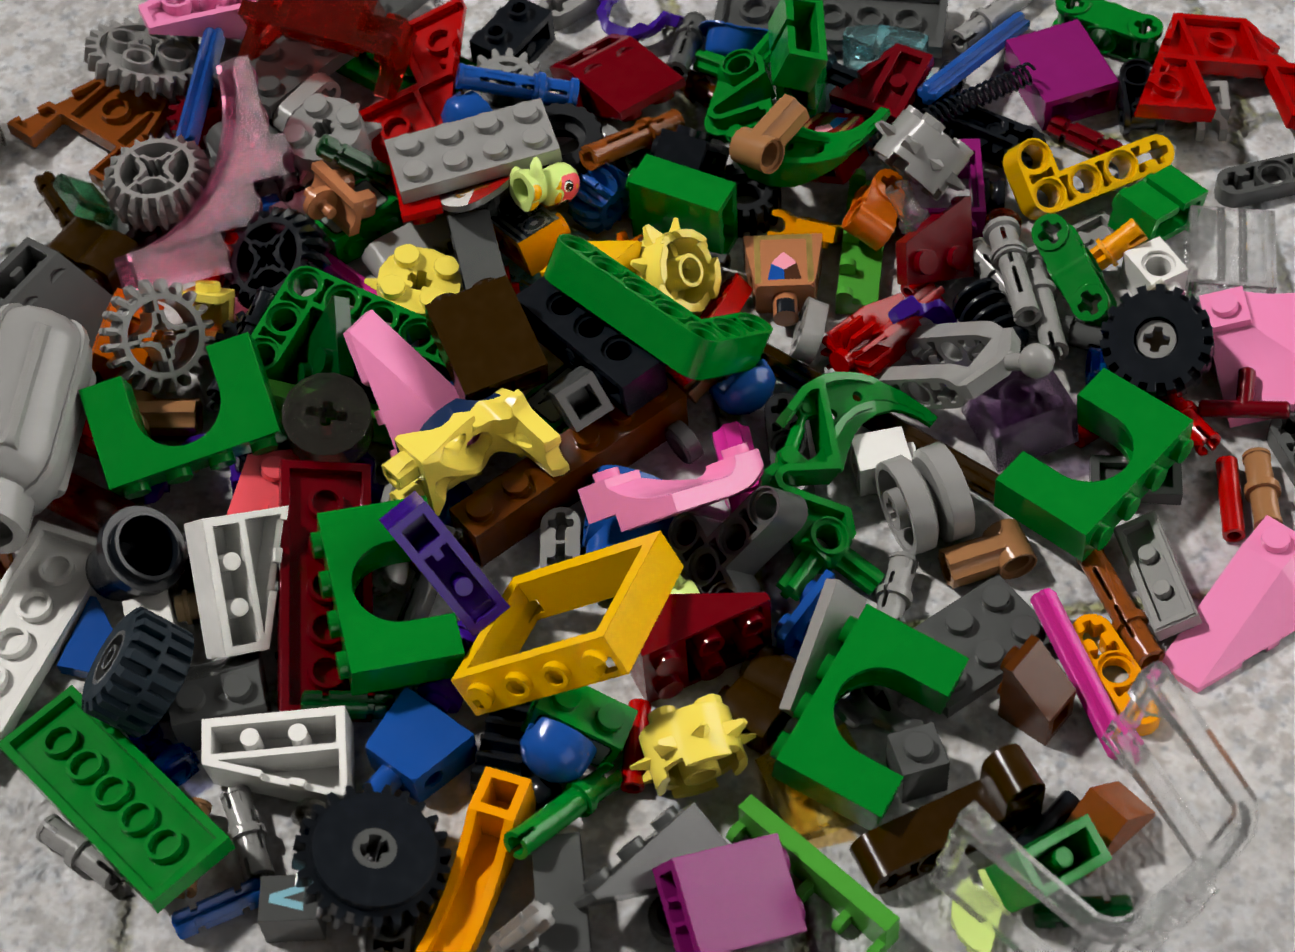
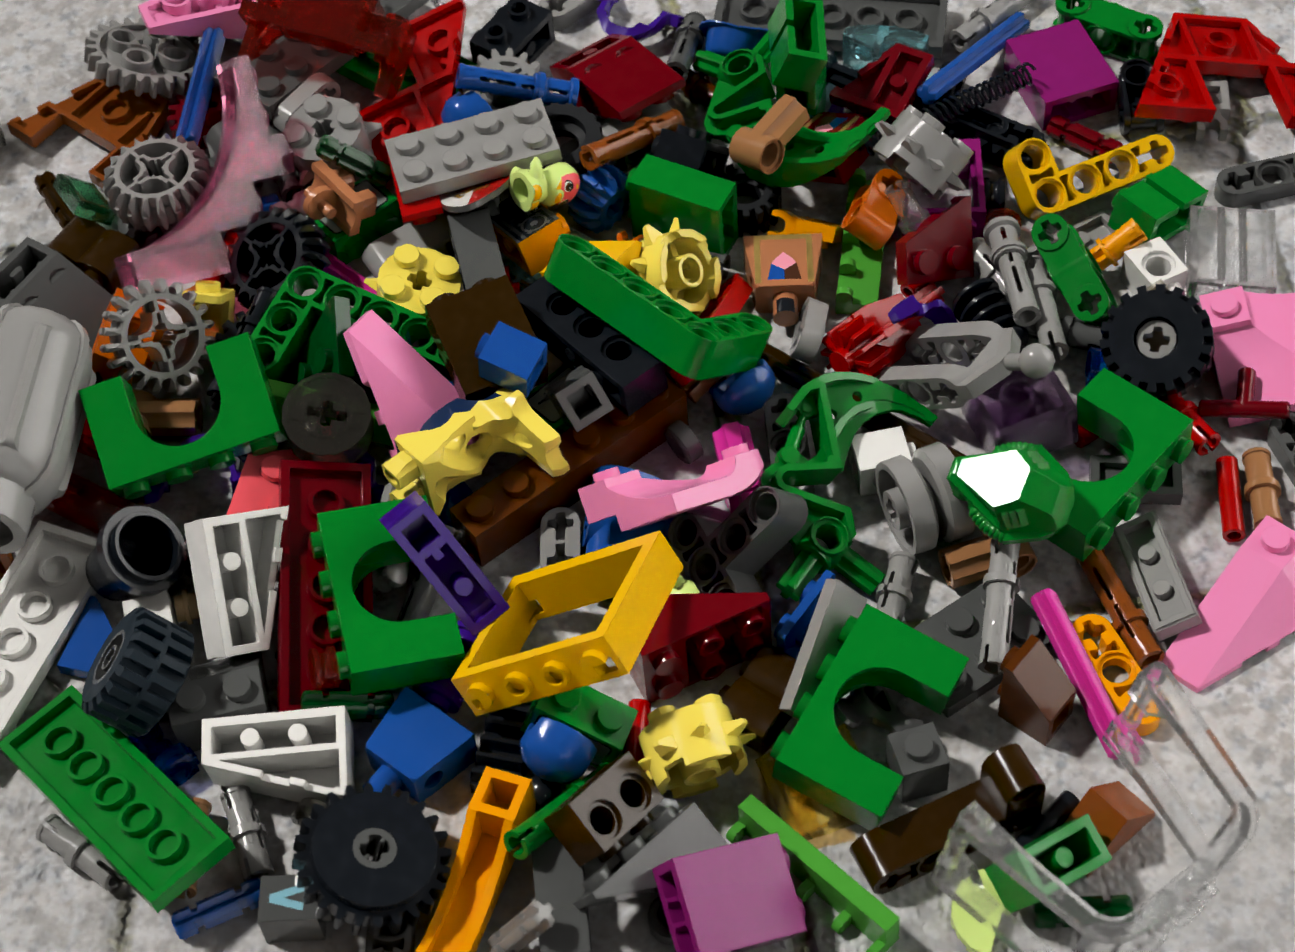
(323, 668): none -> clear red bush
(511, 358): none -> blue brick
(613, 803): none -> dark brown brick
(1000, 587): none -> light grey pin
(1014, 492): none -> green helmet

